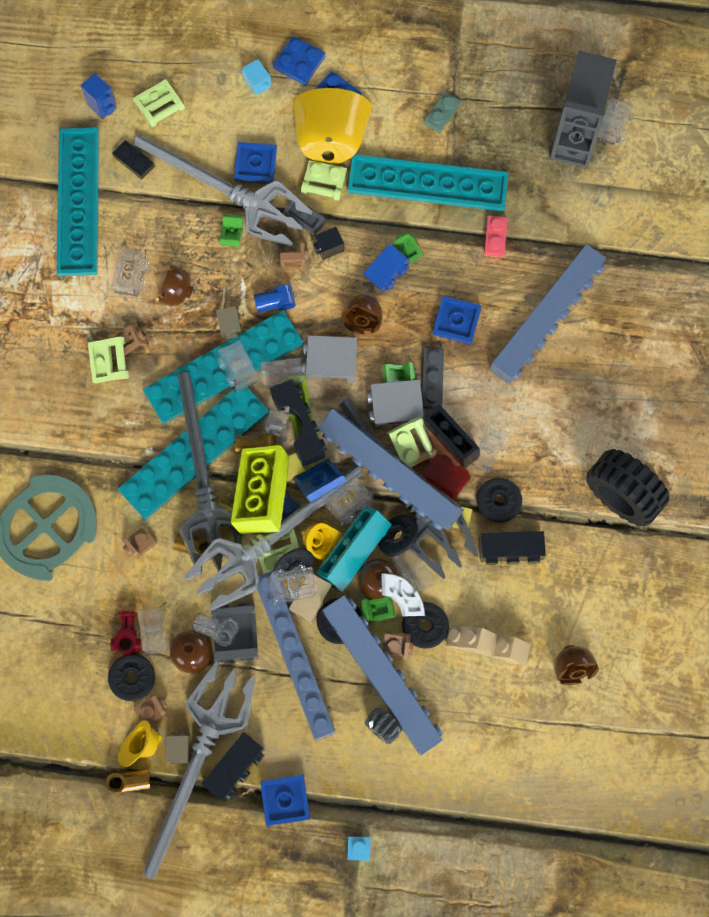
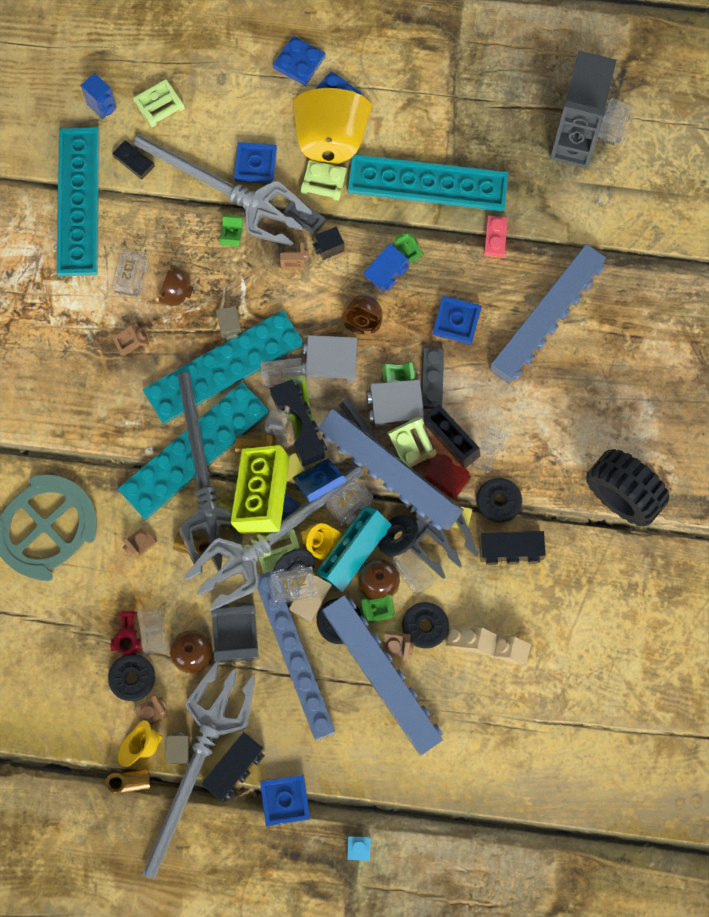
(102, 363): yellowish green plate -> none
(221, 630): clear piece -> none
(238, 366): clear brick -> none
(256, 77): medium azure brick -> none
(280, 298): blue piece -> none
(383, 725): dark grey gear -> none
(403, 594): white tile -> none
(442, 112): sand green plate -> none
(573, 664): reddish brown cylinder -> none

